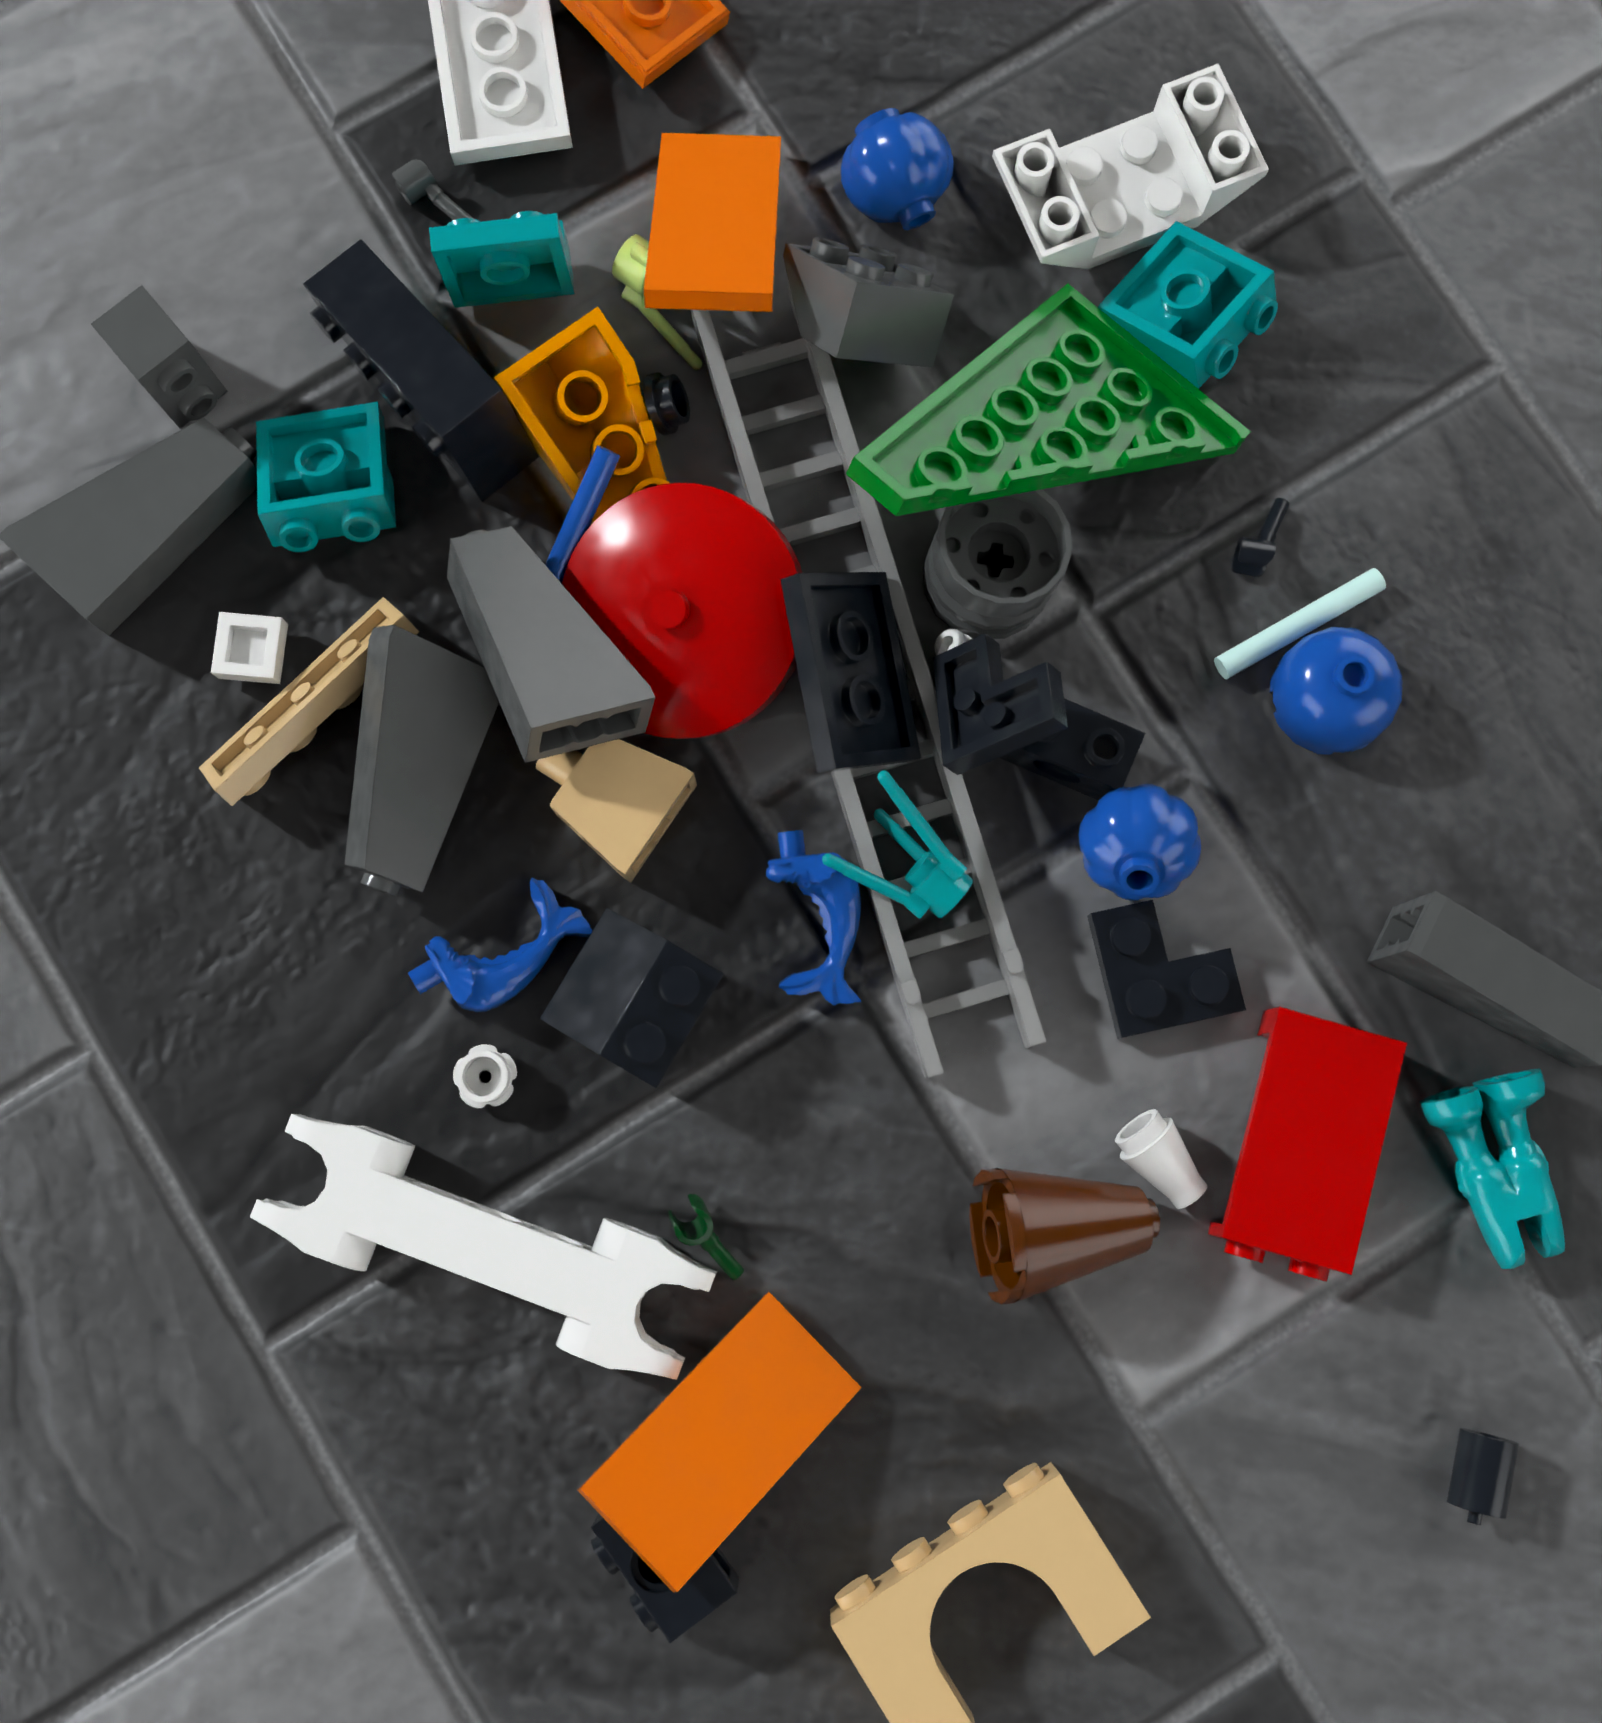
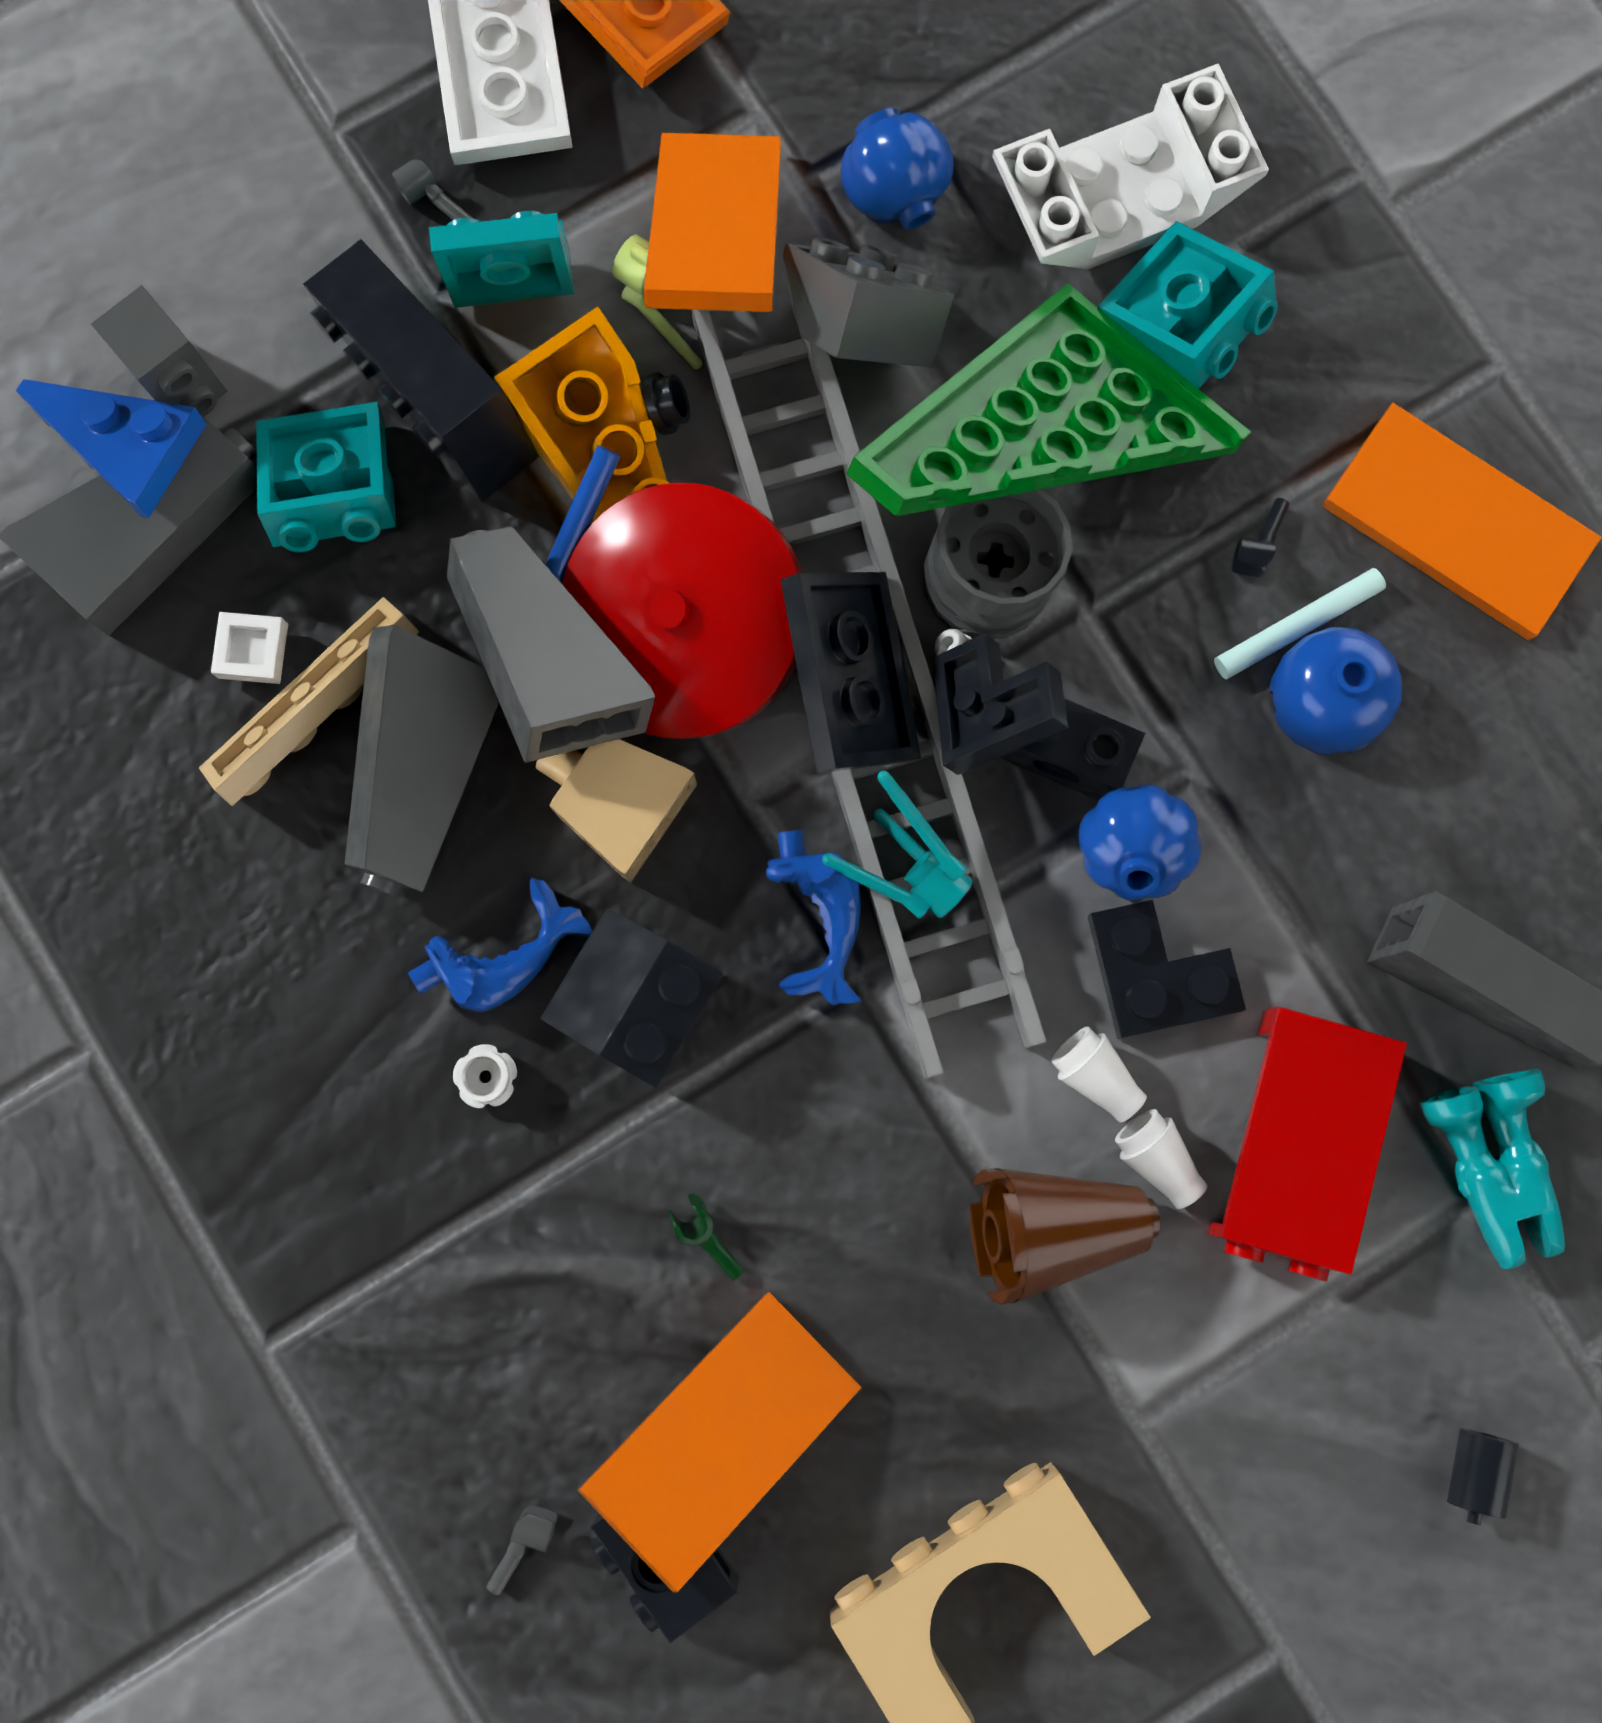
(125, 438): none -> blue wing
(374, 1203): white piece -> none
(533, 1531): none -> dark grey hand
(1096, 1071): none -> white cone
(1461, 522): none -> orange tile

